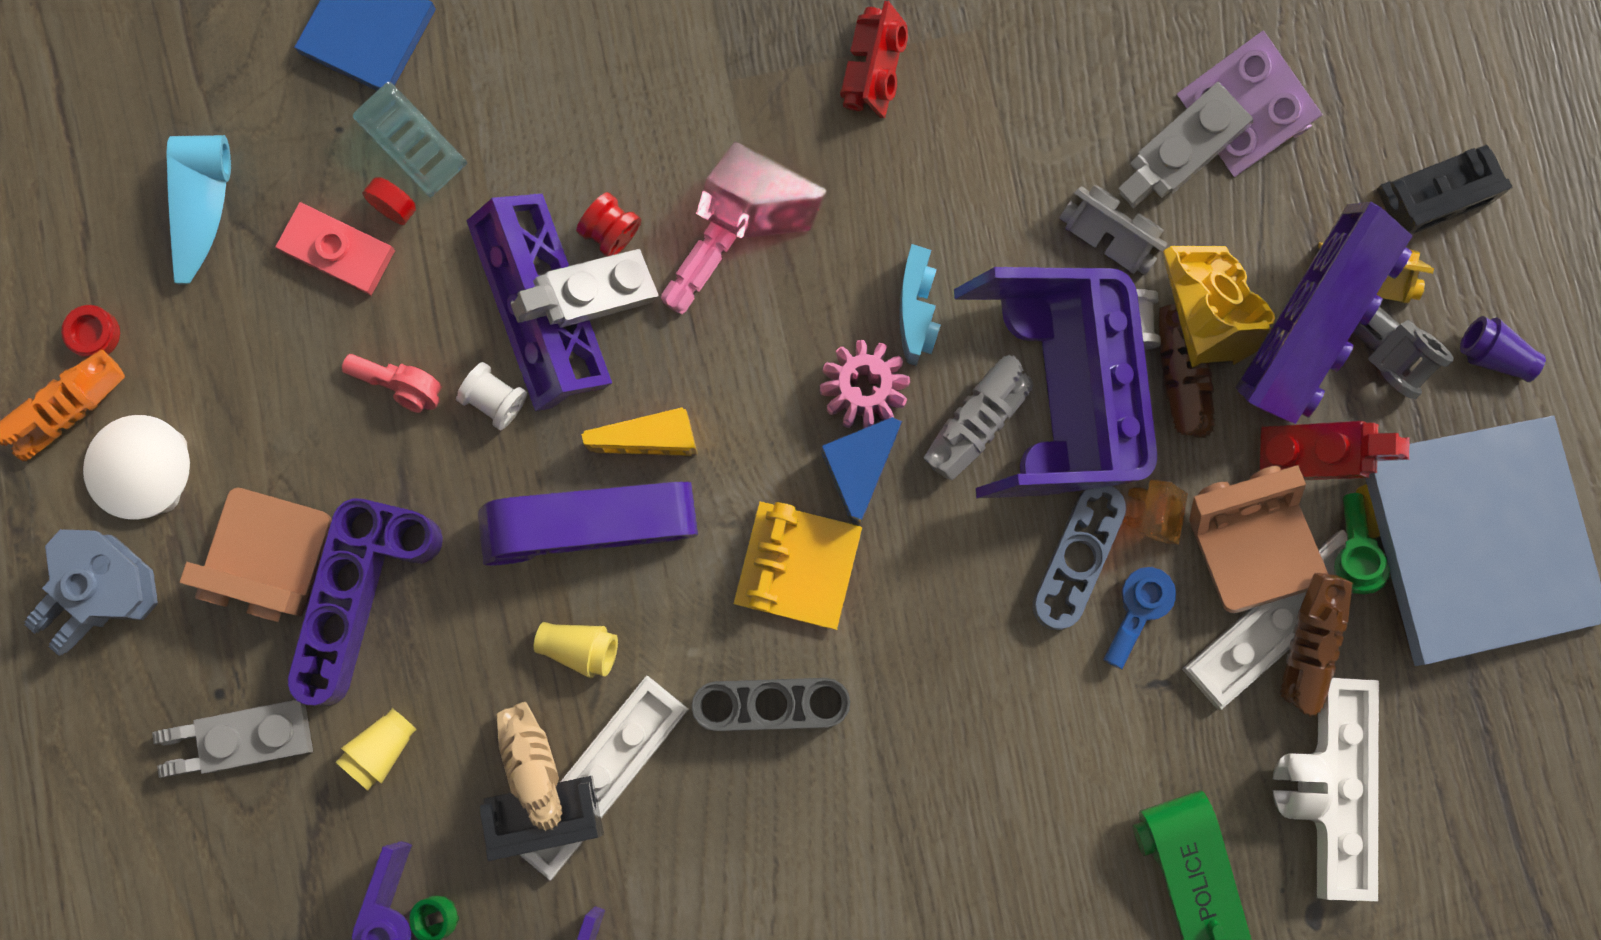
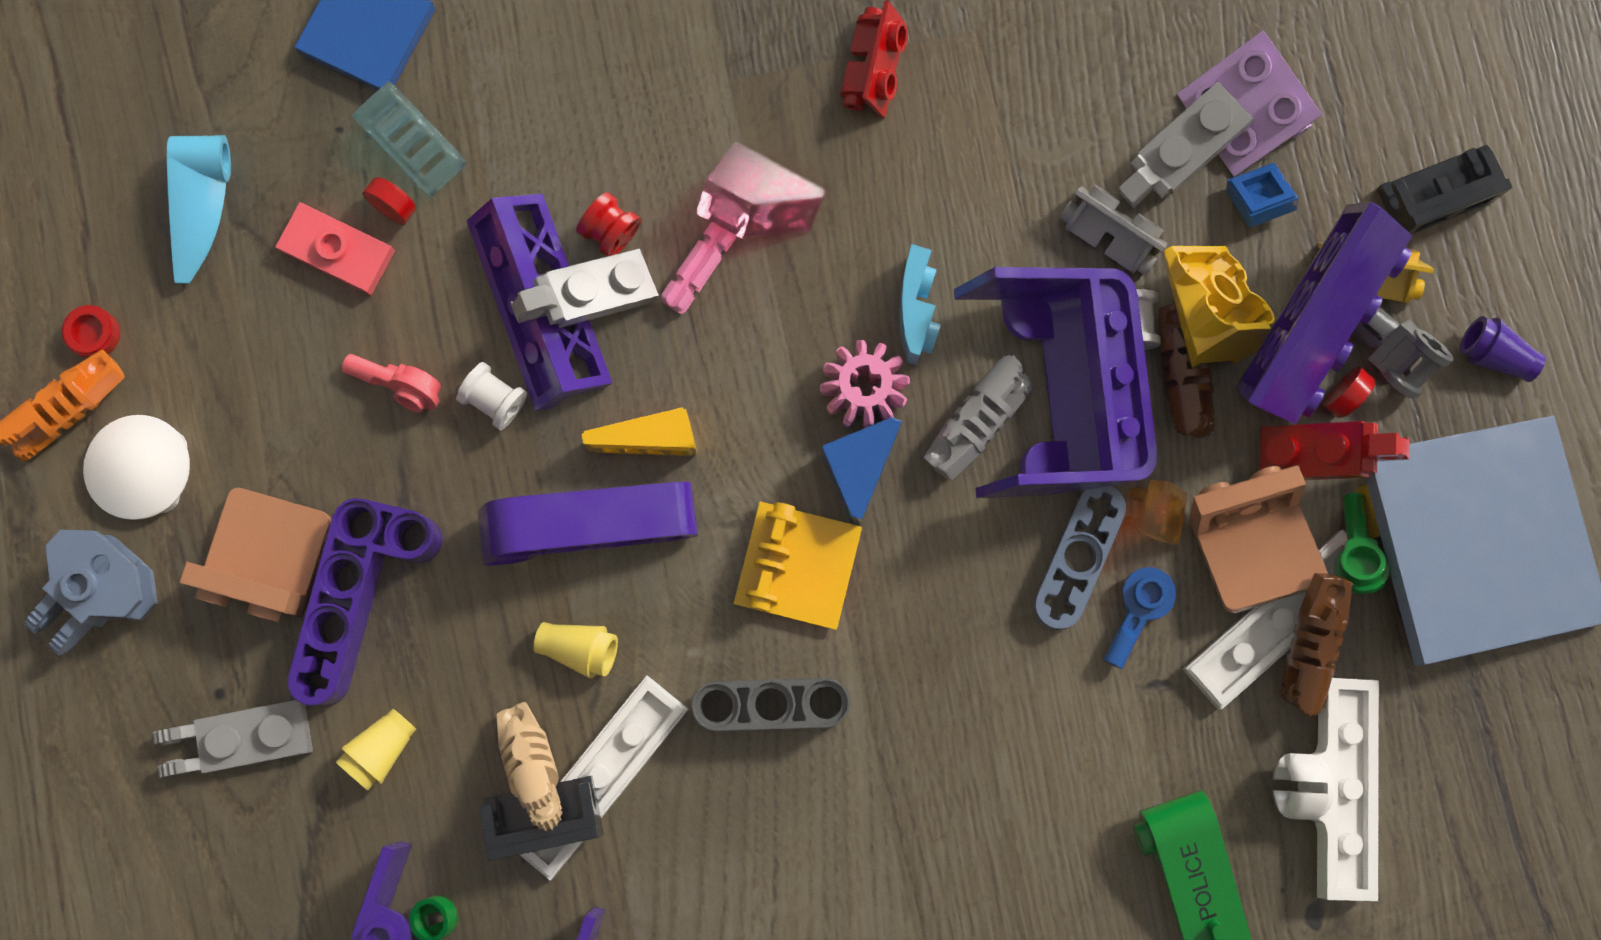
(1262, 195): none -> blue tile
(1349, 392): none -> red tile

